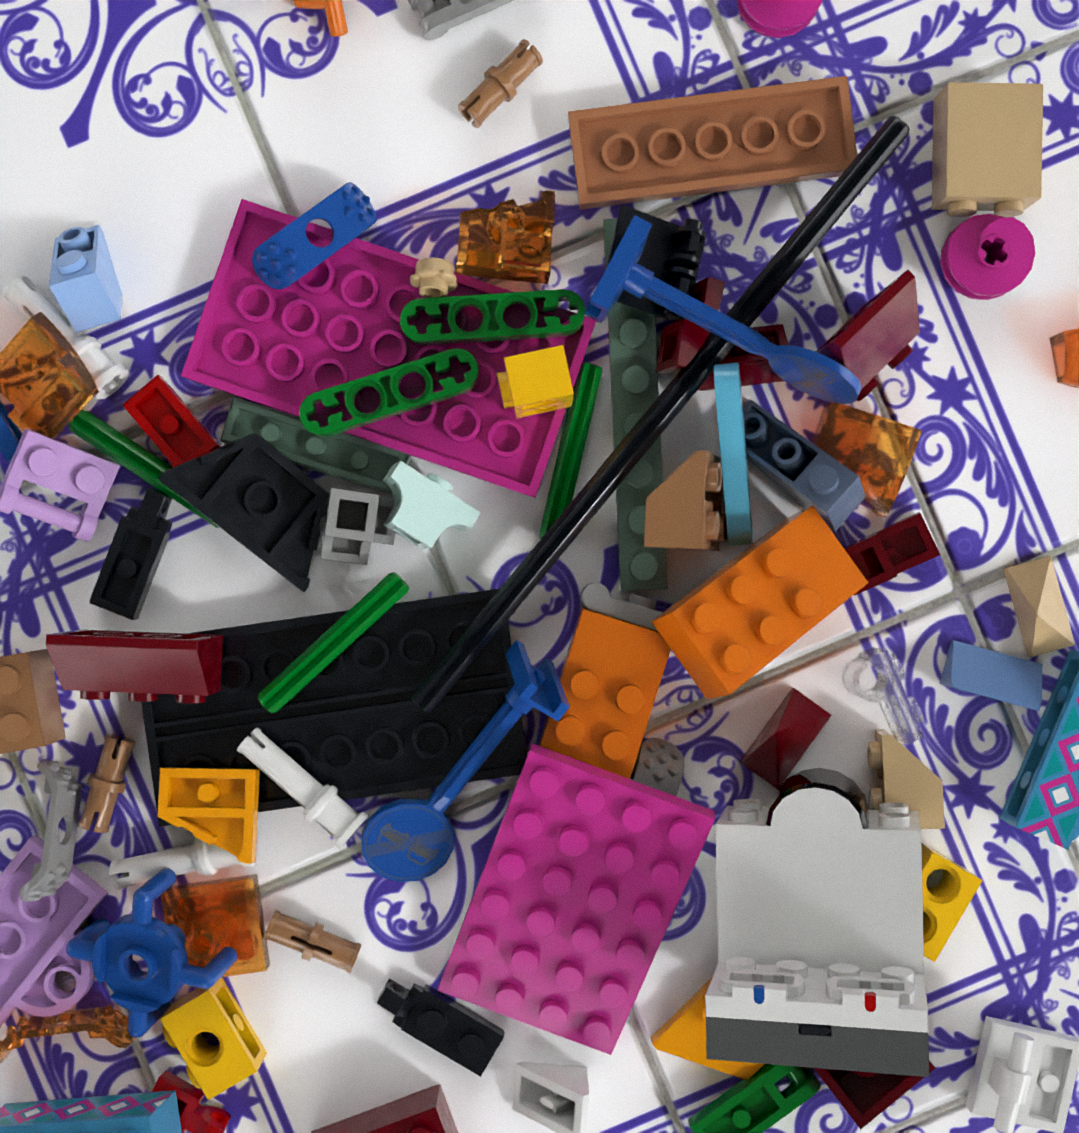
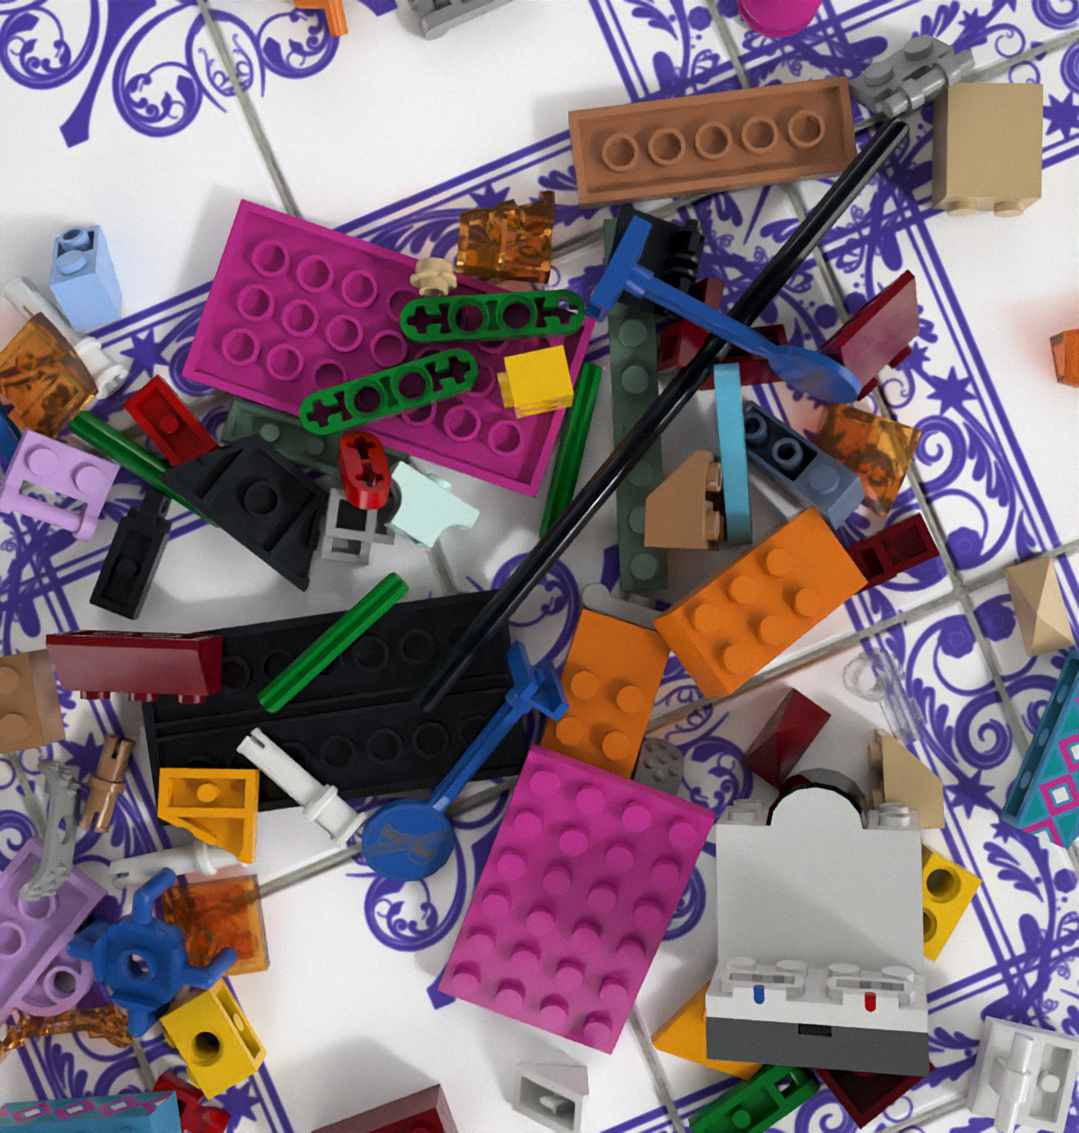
(291, 255): blue piece -> none
(312, 941): medium nougat pin -> none
(370, 468): none -> red beam
(442, 1024): black hinge -> none
(500, 83): medium nougat pin -> none
(909, 76): none -> light grey plate
(993, 675): medium blue slope -> none
(1009, 256): dark pink piece -> none

